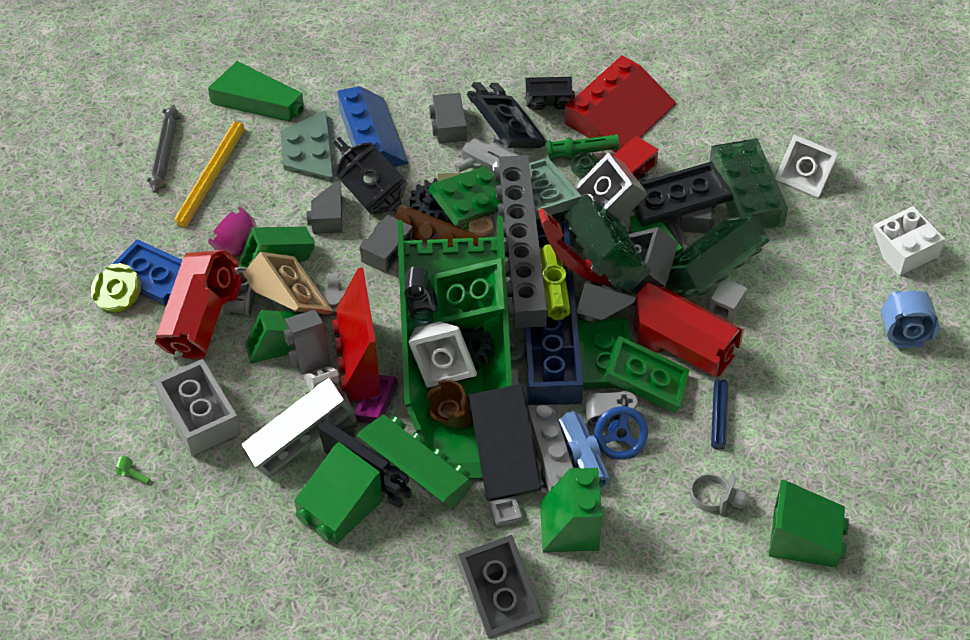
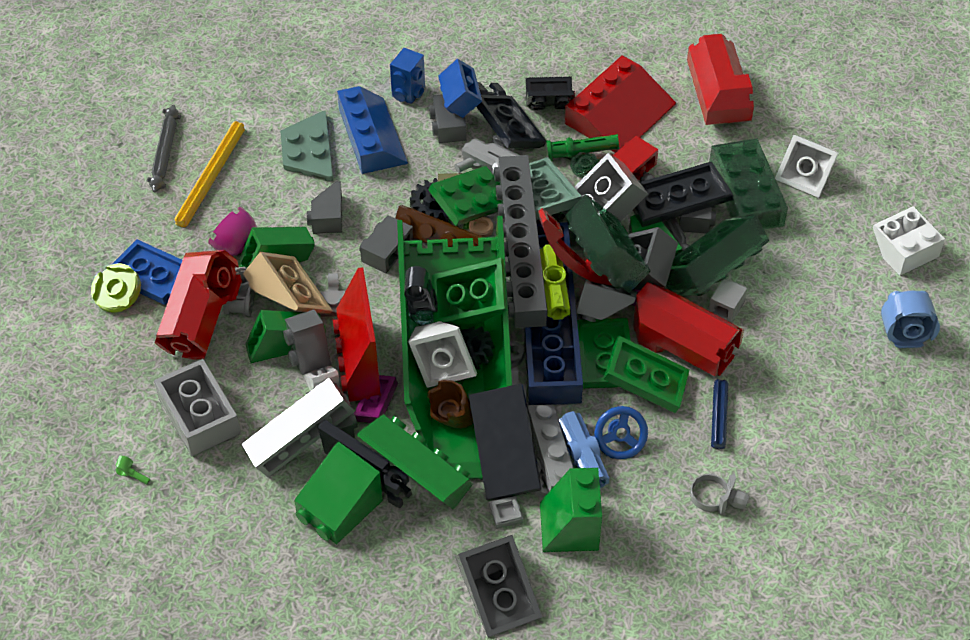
(255, 93): green slope -> none
(382, 194): black plate -> none
(407, 76): none -> blue brick
(460, 88): none -> blue brick
(599, 403): light grey piece -> none
(720, 81): none -> red brick
(807, 527): green slope -> none

